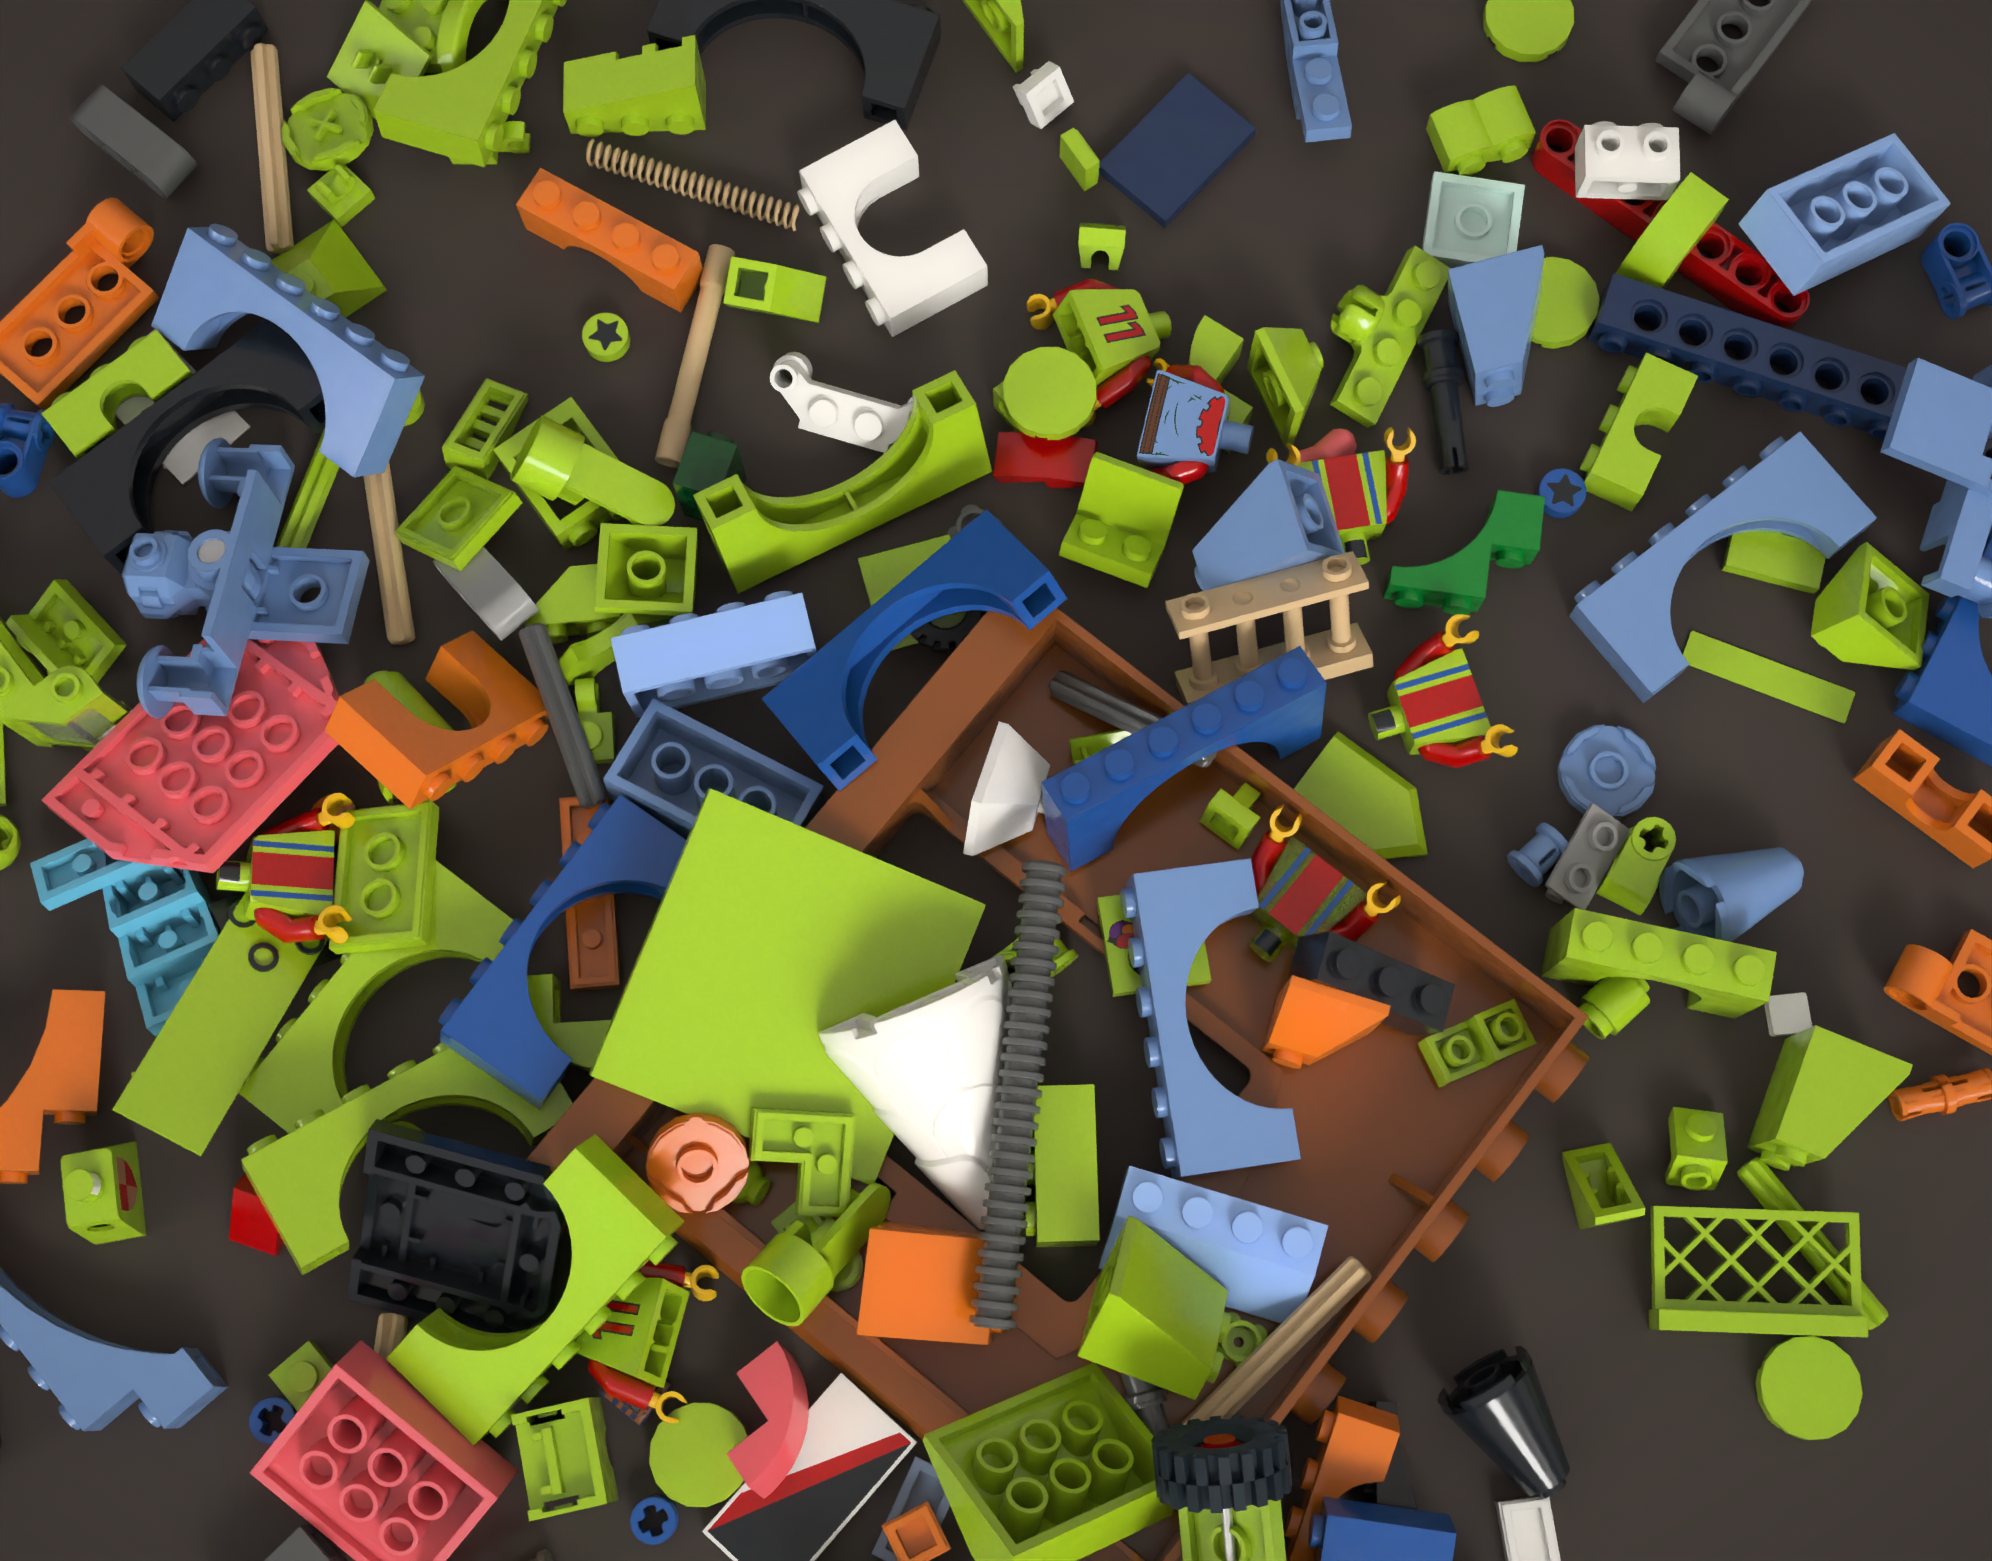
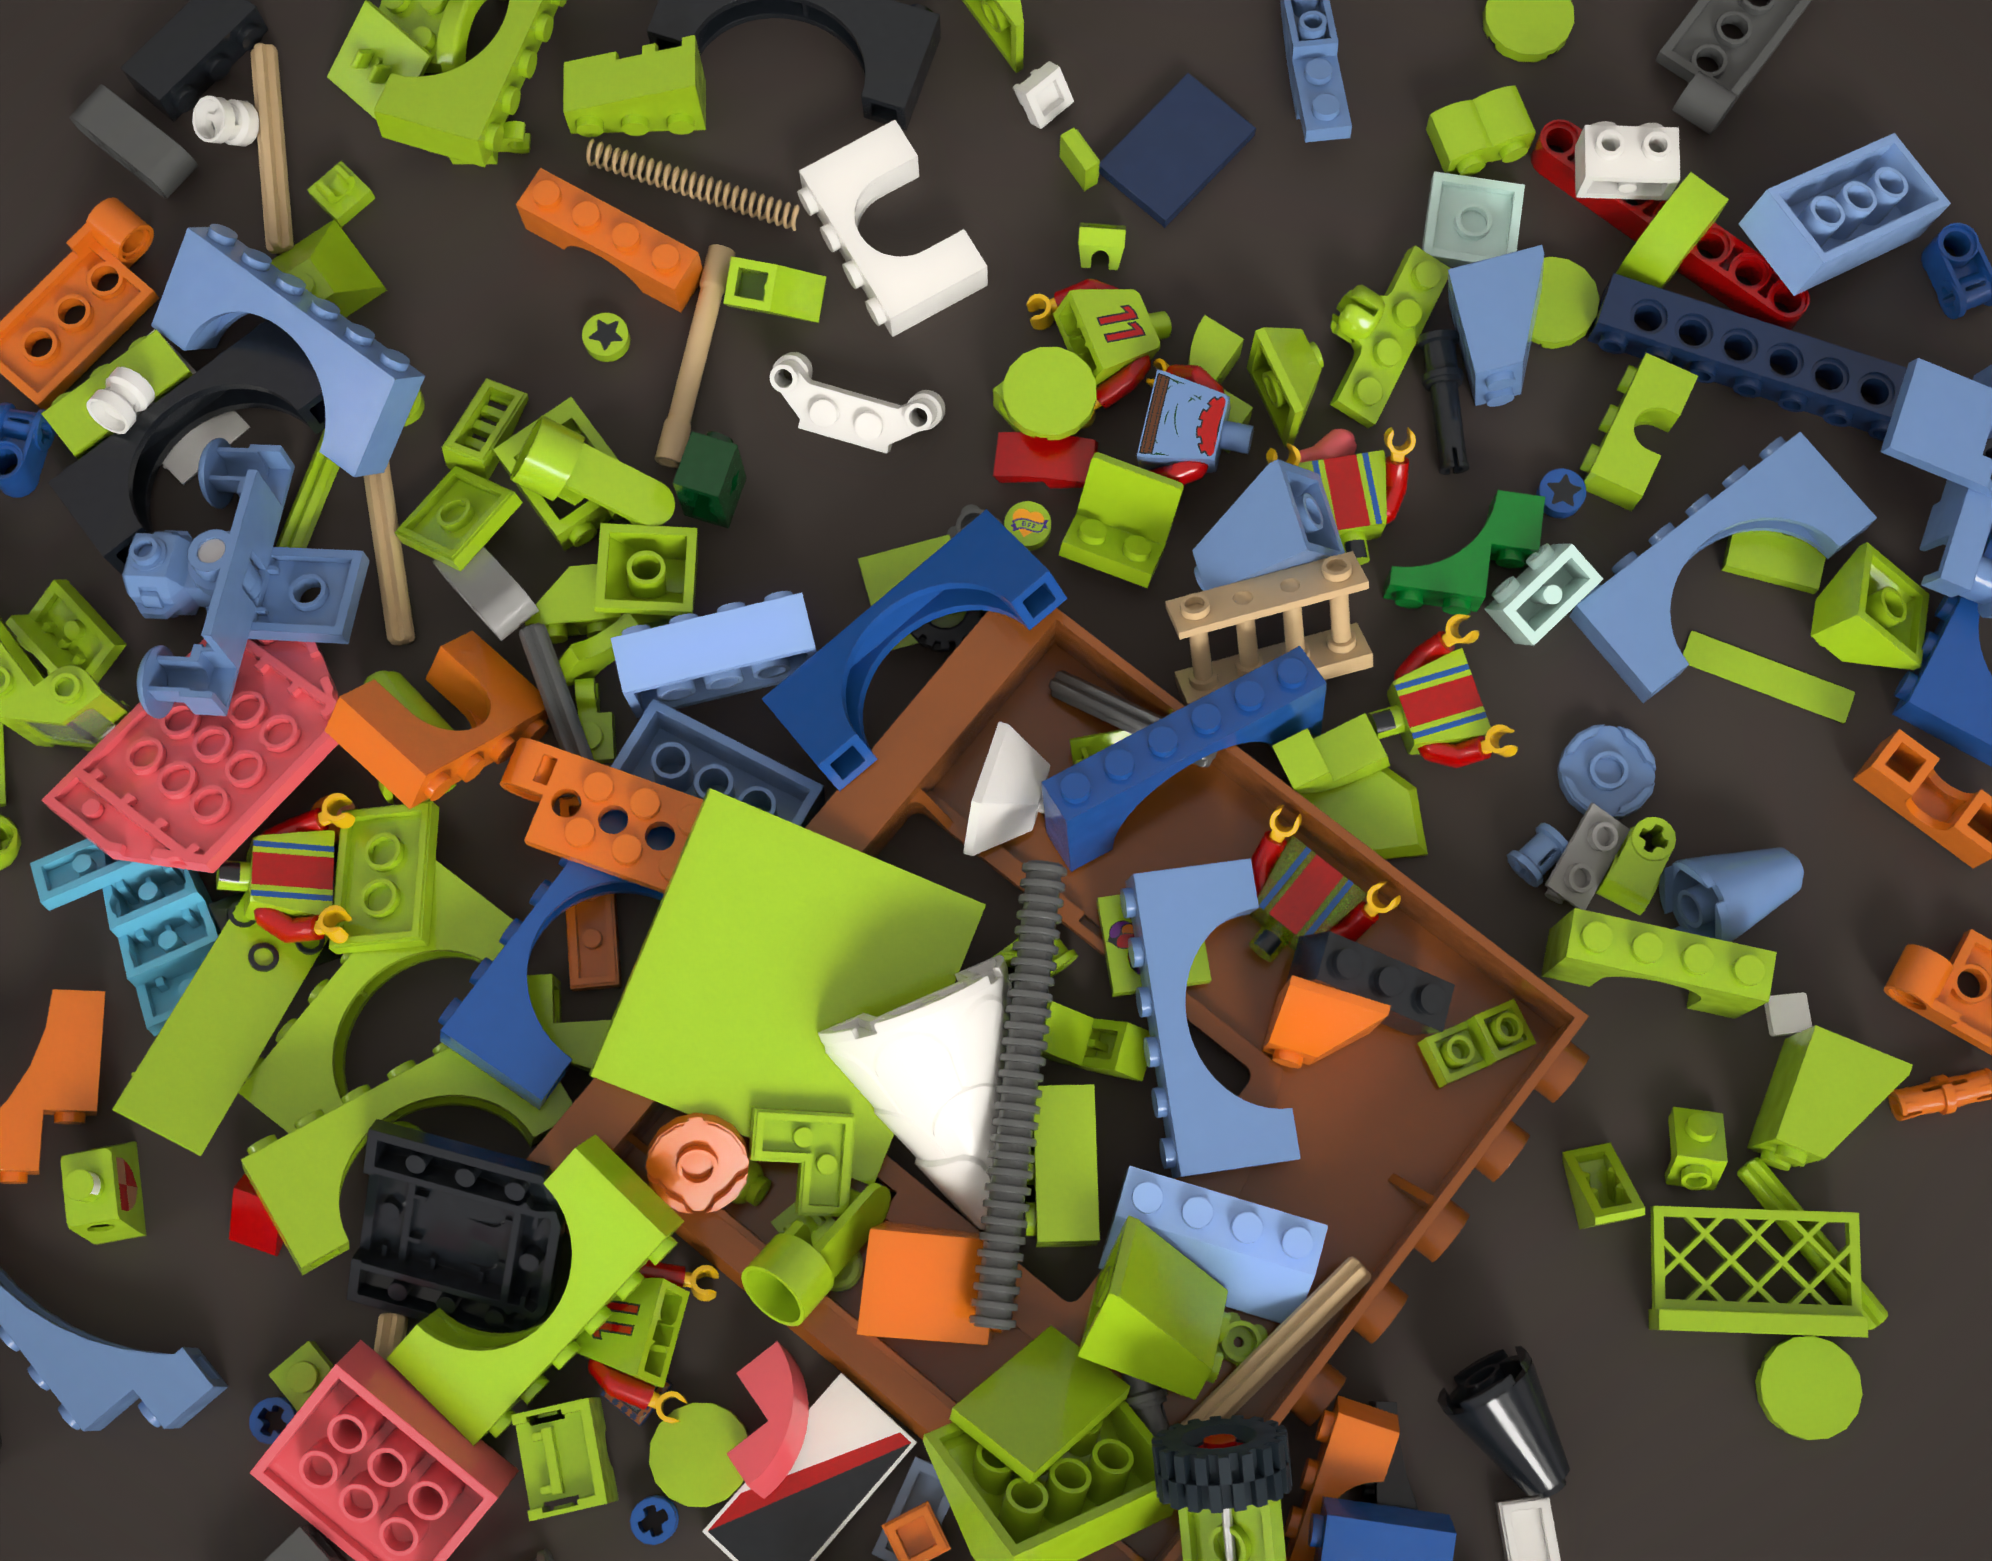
(120, 400): none -> white wheel
(225, 121): none -> white wheel
(327, 129): lime tile -> none
(546, 773): none -> orange hinge
(931, 457): lime arch -> none
(1029, 524): none -> lime tile
(1039, 1404): none -> lime tile
(1095, 1044): none -> lime brick
(1232, 816): lime tile -> none
(1332, 758): none -> lime brick
(1543, 593): none -> light aqua brick
(1613, 1004): lime brick -> none

